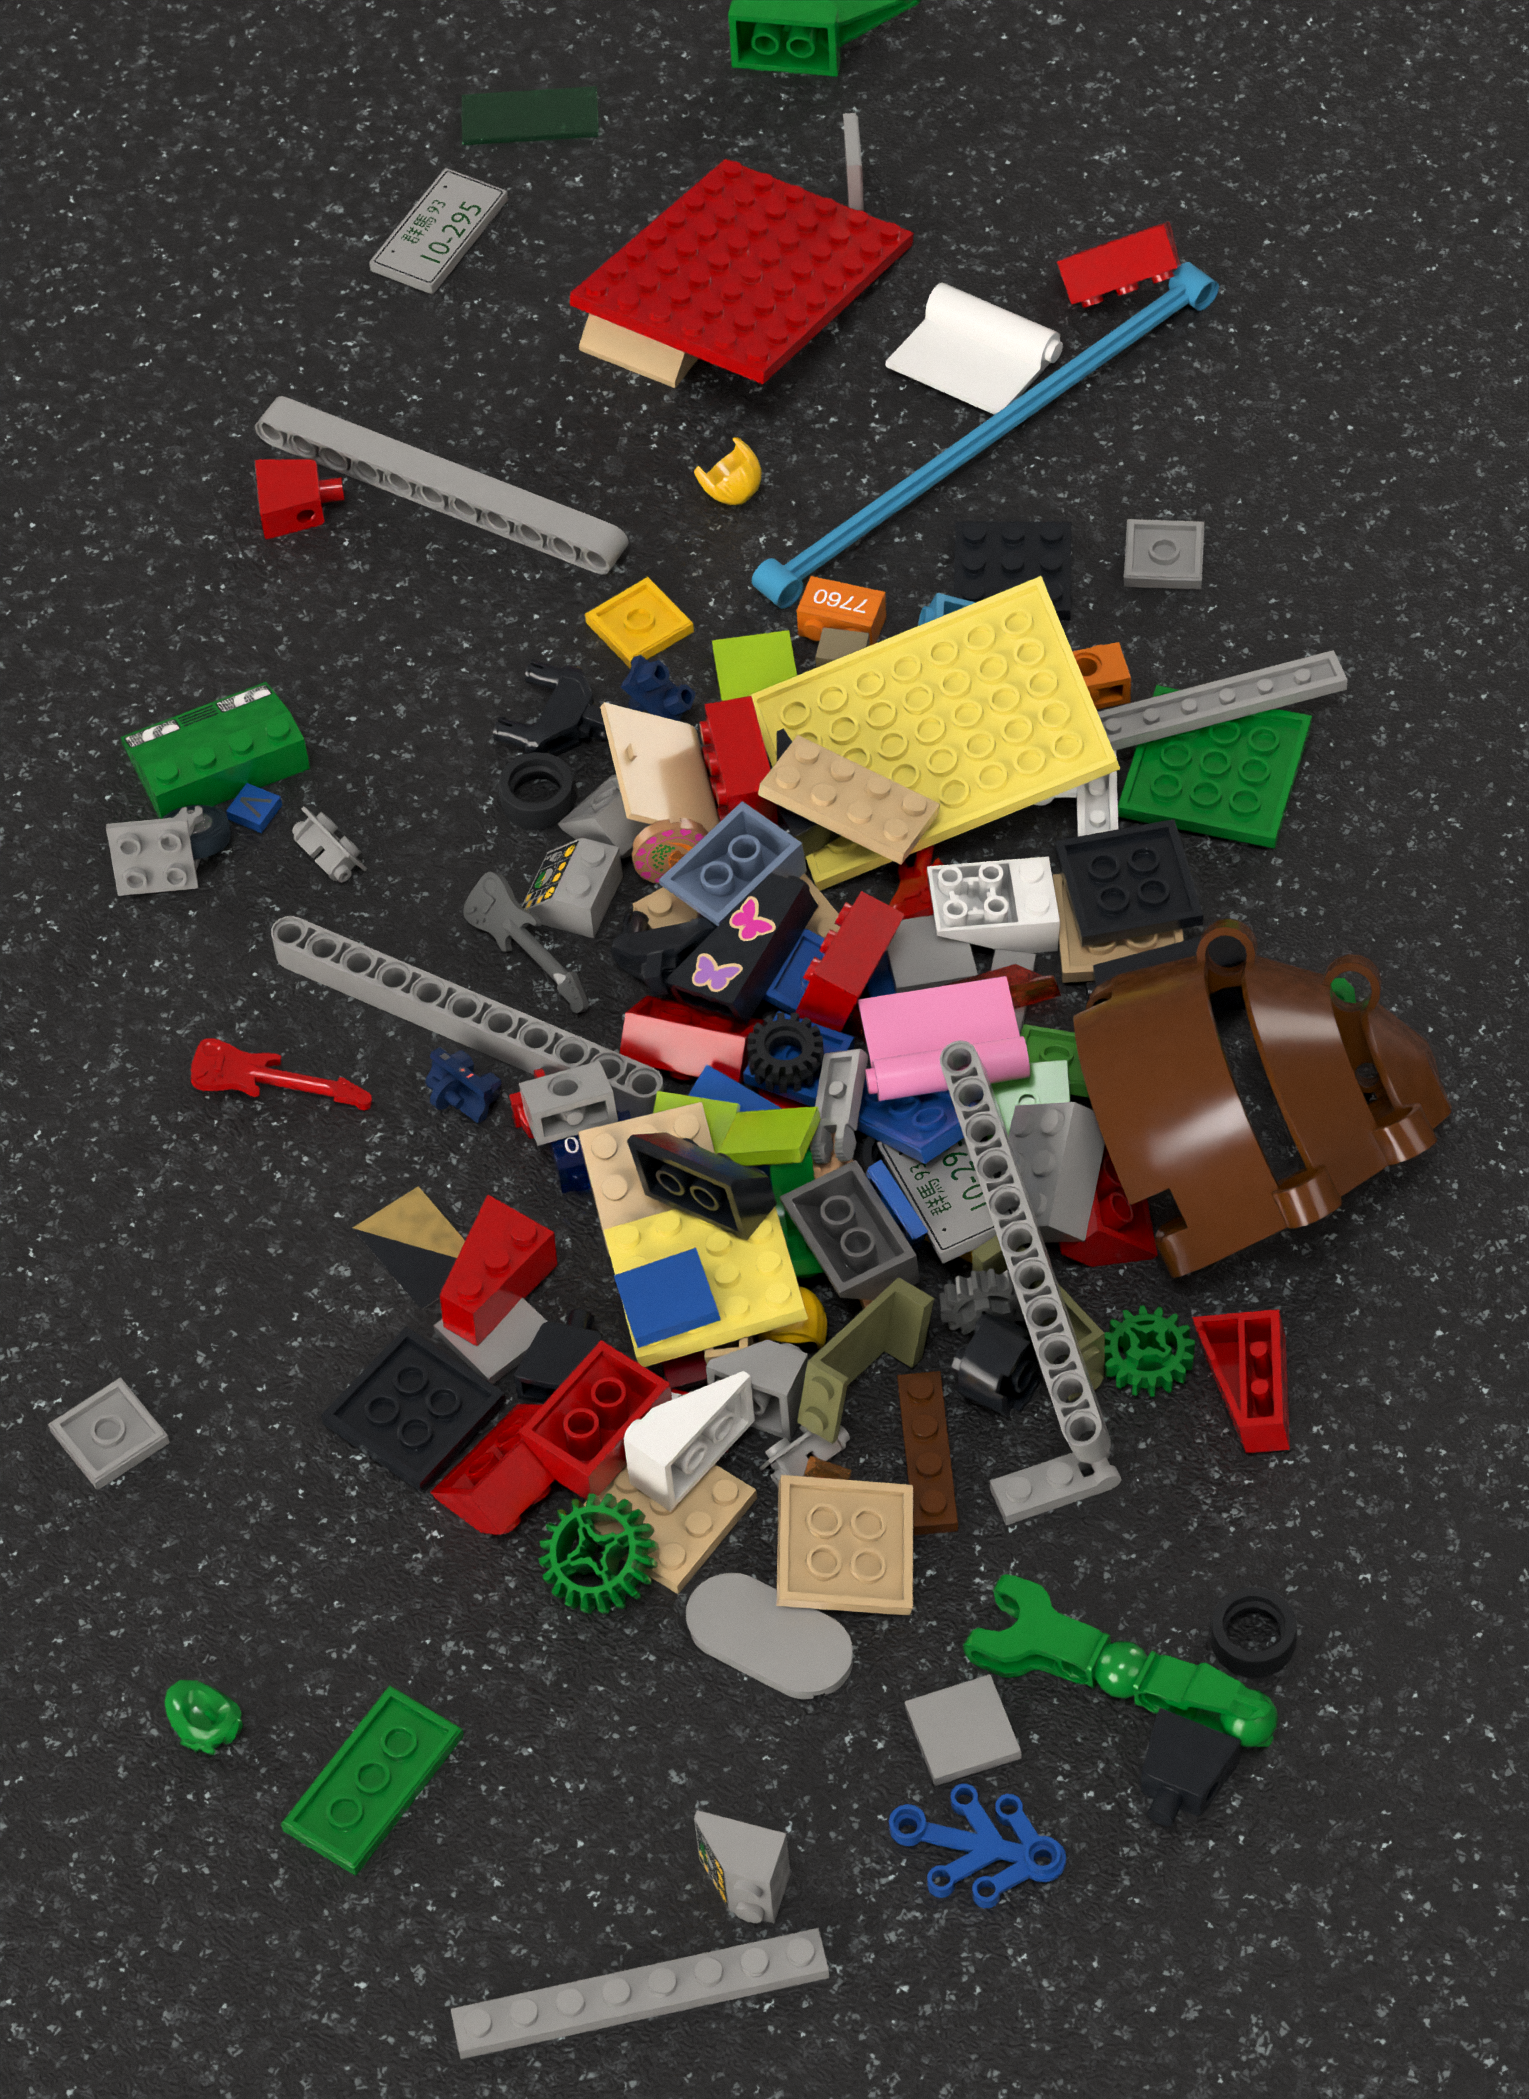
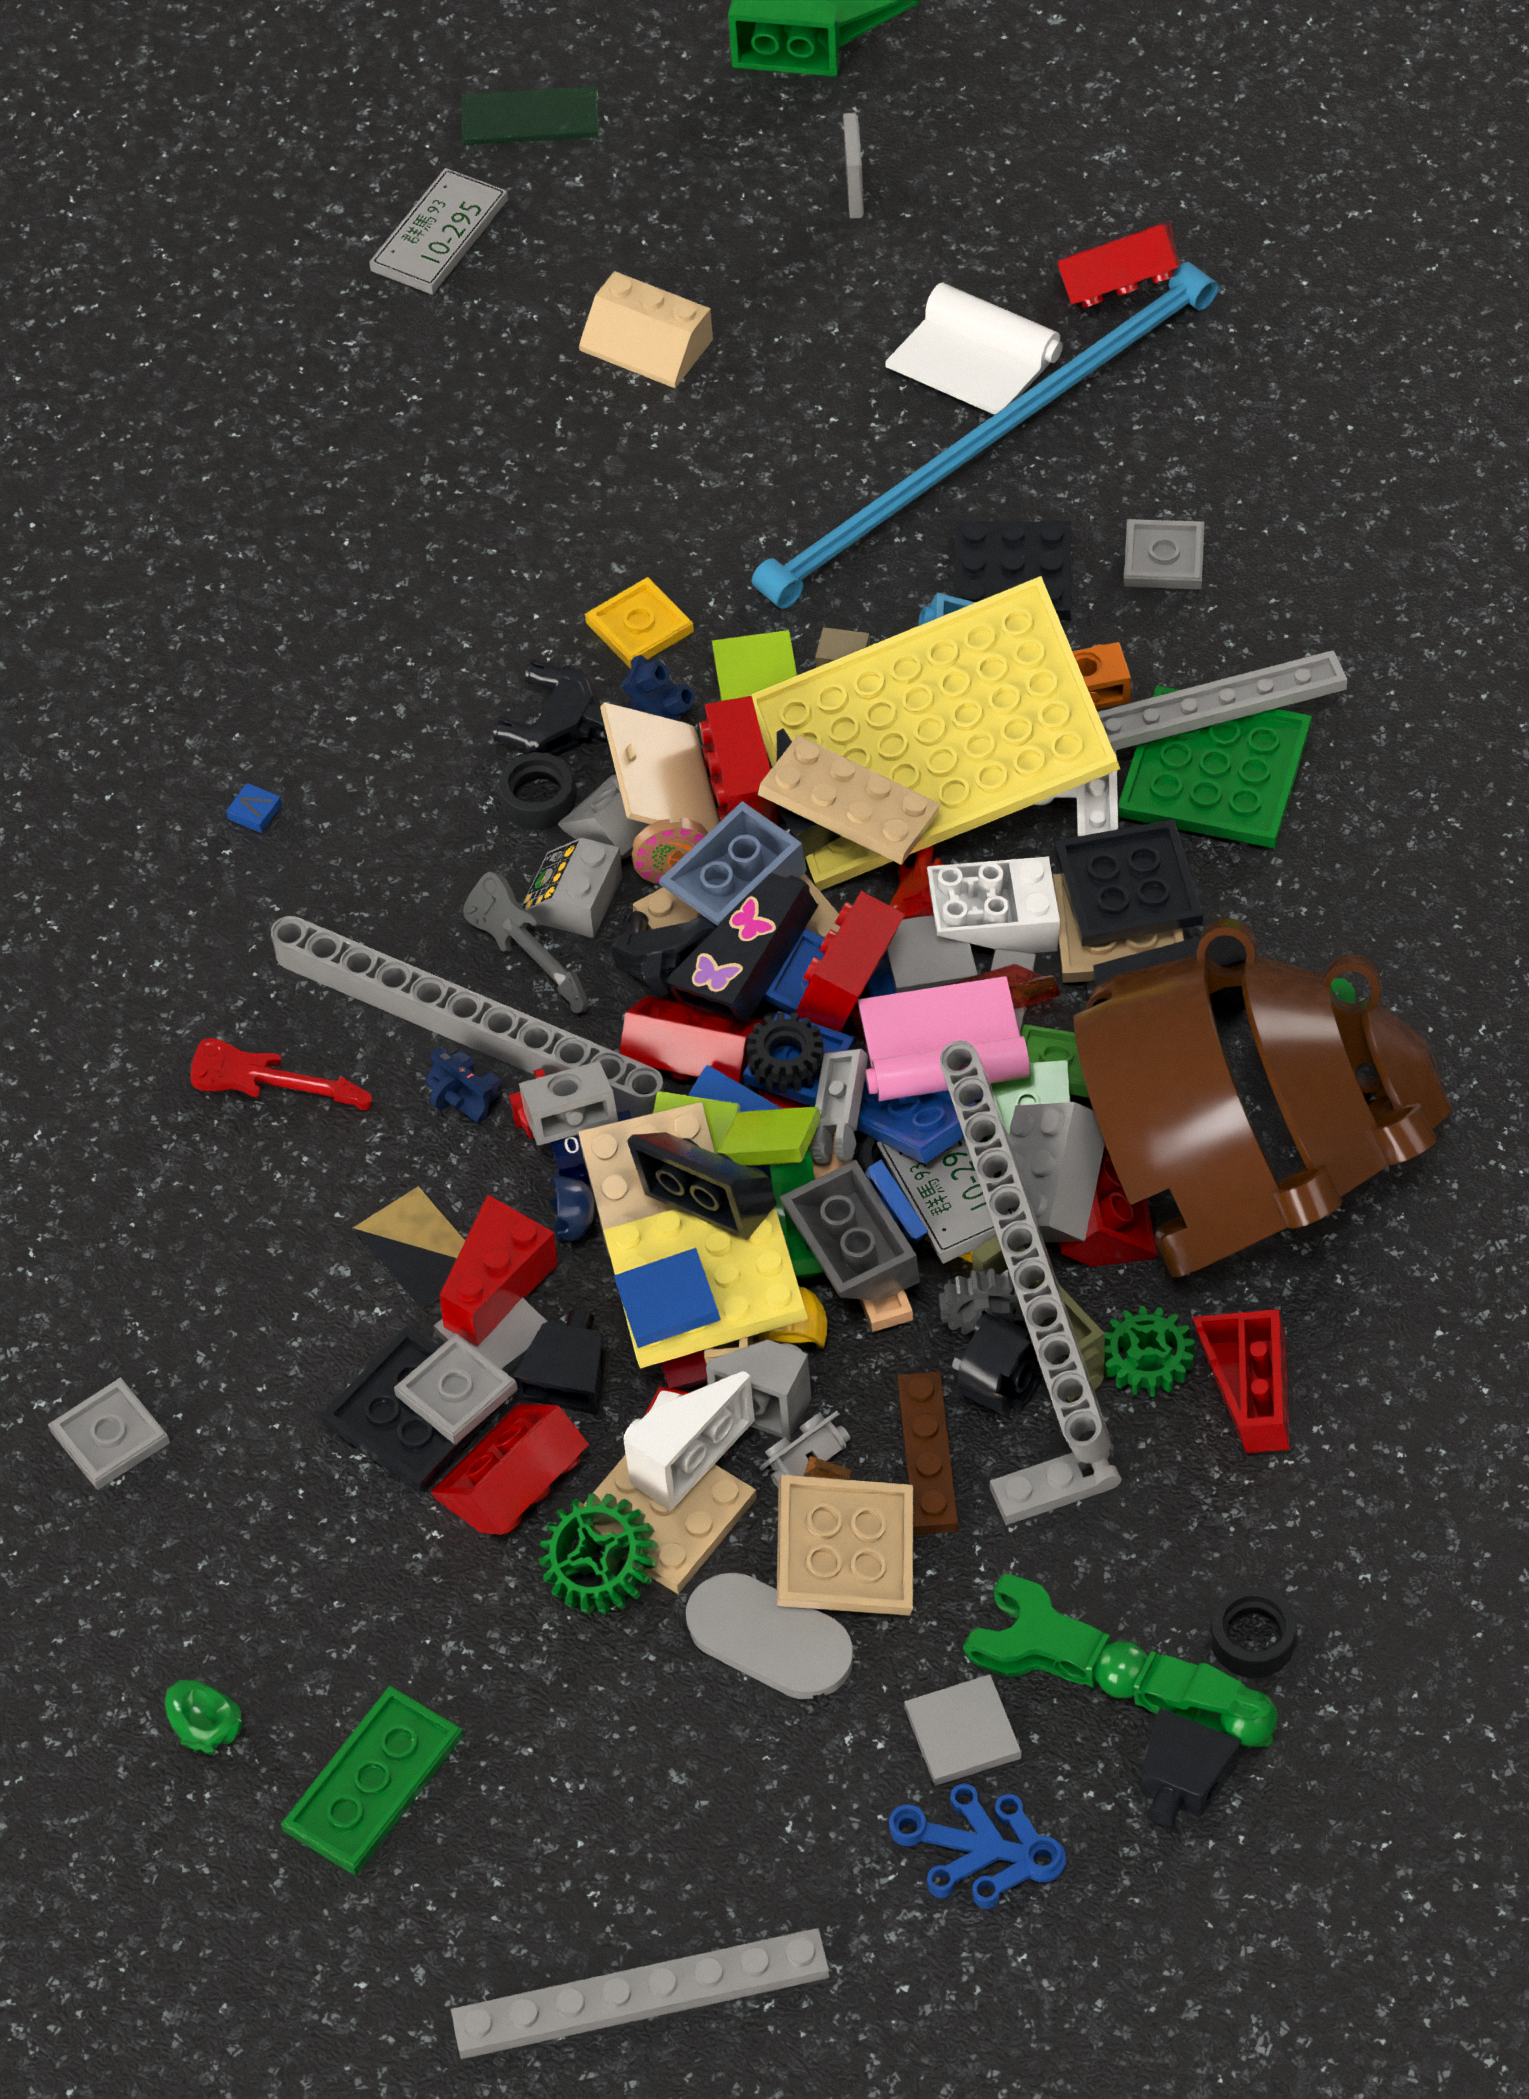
(165, 851): light grey plate -> none
(217, 750): green slope -> none
(293, 495): red torso -> none
(339, 854): light grey hinge -> none
(442, 485): light grey beam -> none
(455, 1388): none -> light grey tile
(574, 1208): none -> dark blue hair
(585, 1420): red slope -> none
(733, 477): yellow hair -> none
(742, 270): red plate -> none
(744, 1864): light grey slope -> none
(840, 607): orange brick -> none
(890, 1324): olive panel -> none

